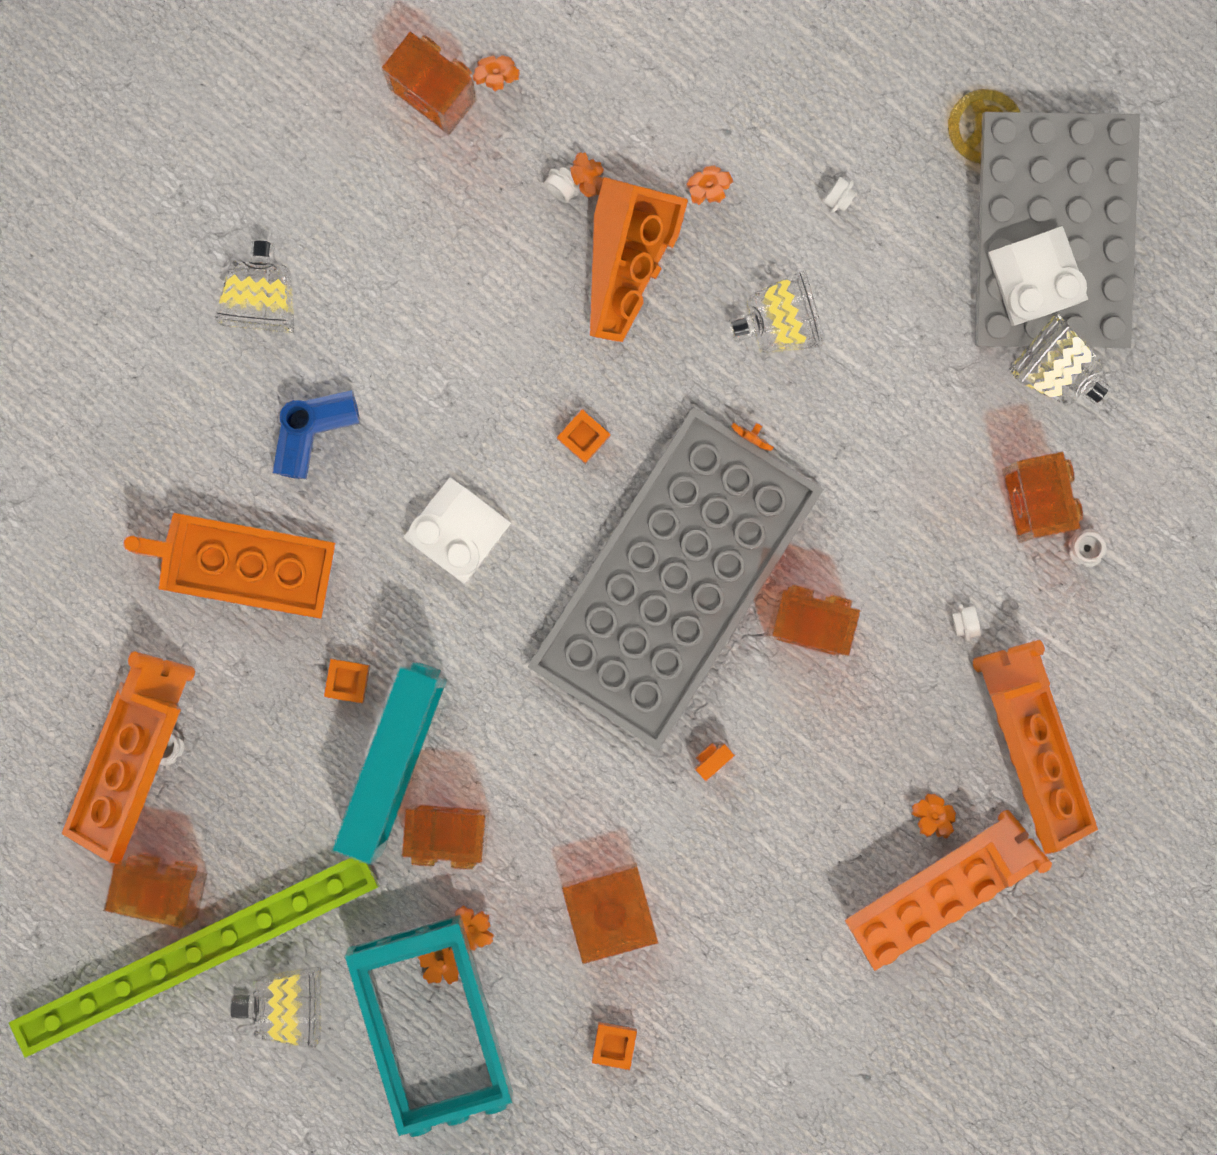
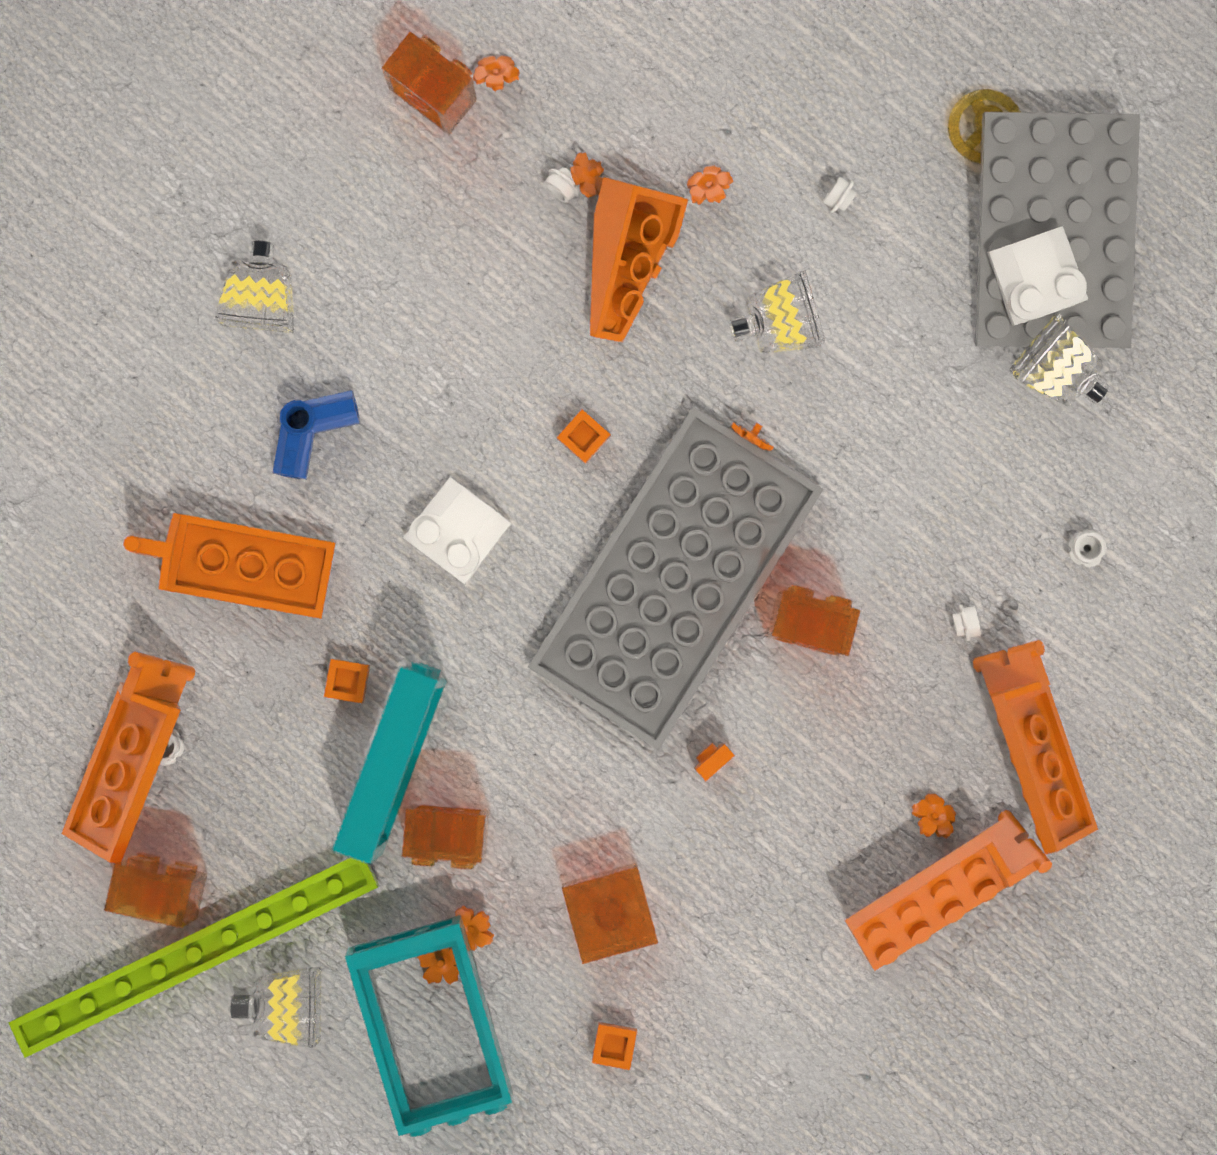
(1042, 497): clear orange brick -> none

